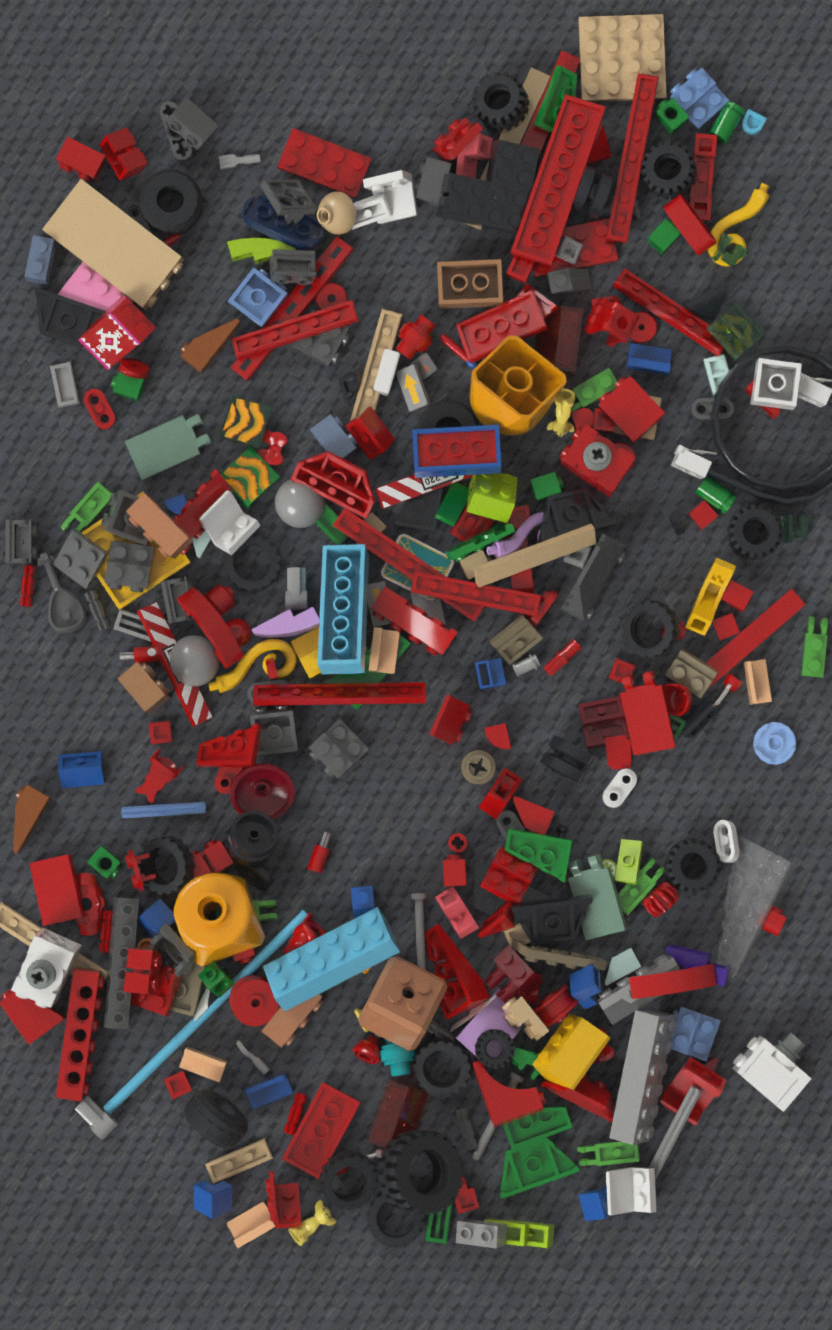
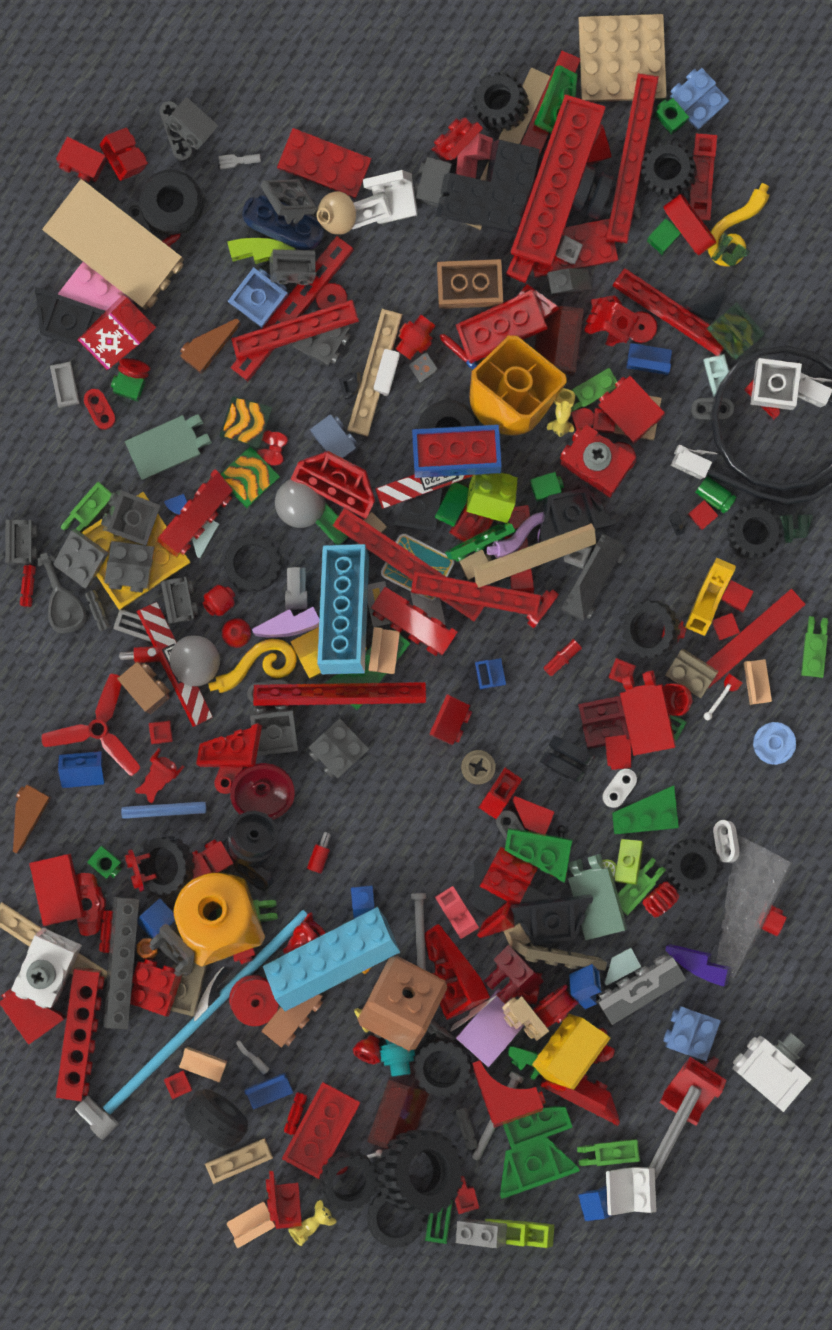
(40, 260): sand blue brick -> none
(104, 713): none -> red piece
(145, 972): red piece -> none
(158, 526): nougat brick -> none
(212, 625): red slope -> none
(212, 1199): blue piece -> none
(216, 979): green brick -> none
(228, 524): white bracket -> none
(271, 669): red tile -> none
(370, 433): red panel -> none
(413, 387): light grey tile -> none
(453, 847): red bush -> none
(454, 871): red arch -> none
(494, 1062): black tyre -> none
(498, 736): red brick -> none
(516, 639): dark tan plate -> none
(526, 665): light grey pin -> none
(642, 1076): light grey brick -> none
(648, 814): none -> green wing
(672, 981): red slope -> none
(698, 718): black slope -> none
(727, 122): green piece -> none
(753, 122): medium azure tile -> none

